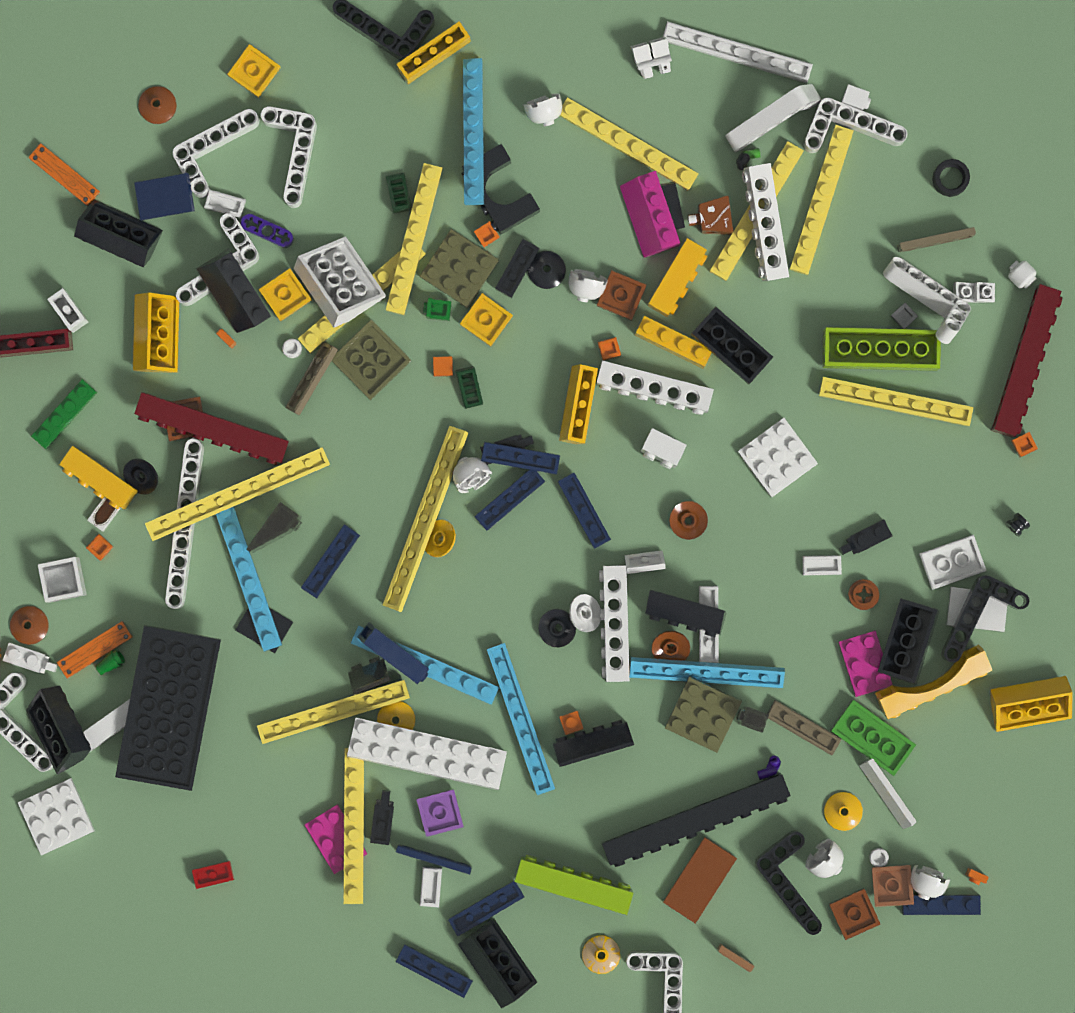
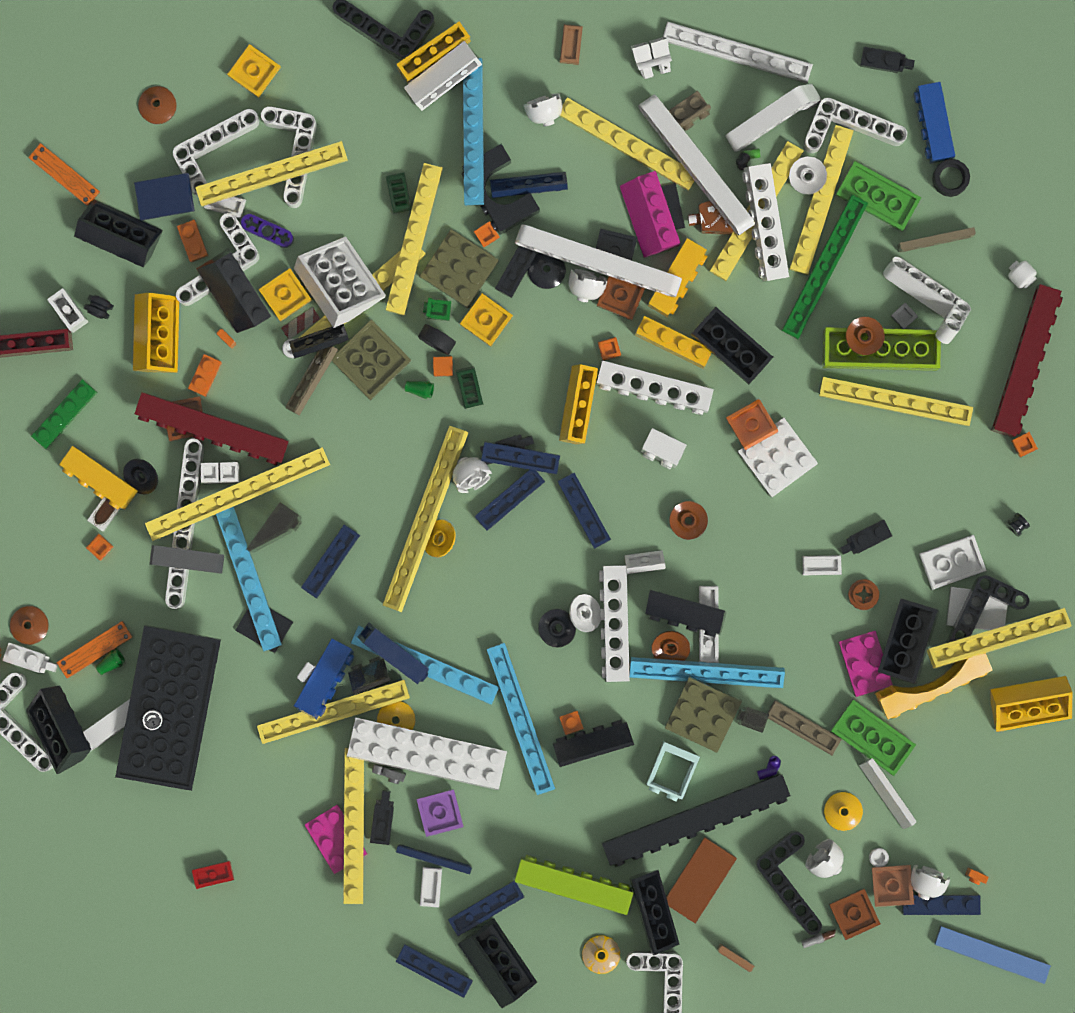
(56, 816): white plate -> none
(62, 579): piece -> none
(98, 307): none -> black wheel
(152, 719): none -> tile
(186, 559): none -> dark grey slope
(192, 241): none -> orange plate
(205, 375): none -> orange plate
(220, 473): none -> white hips
(271, 173): none -> light yellow plate
(300, 323): none -> clear smoke sticker
(306, 672): none -> white tile
(318, 341): none -> black plate
(324, 679): none -> blue brick
(393, 776): none -> flat silver plate
(420, 388): none -> green cone
(436, 339): none -> black tyre
(442, 75): none -> white brick
(529, 184): none -> dark blue plate
(571, 44): none -> medium nougat tile
(598, 260): none -> white beam
(616, 243): none -> black plate
(654, 911): none -> black slope
(671, 794): none -> light aqua window
(690, 110): none -> dark tan bracket
(696, 164): none -> white beam
(752, 424): none -> orange plate
(801, 168): none -> white dish
(818, 938): none -> light grey piece
(824, 266): none -> green tile
(856, 97): white brick -> none
(874, 332): none -> dark orange dish
(884, 198): none -> bright green plate
(885, 60): none -> black hinge
(935, 122): none -> blue brick
(975, 292): white slope -> none
(992, 954): none -> medium blue tile
(998, 638): none -> light yellow plate

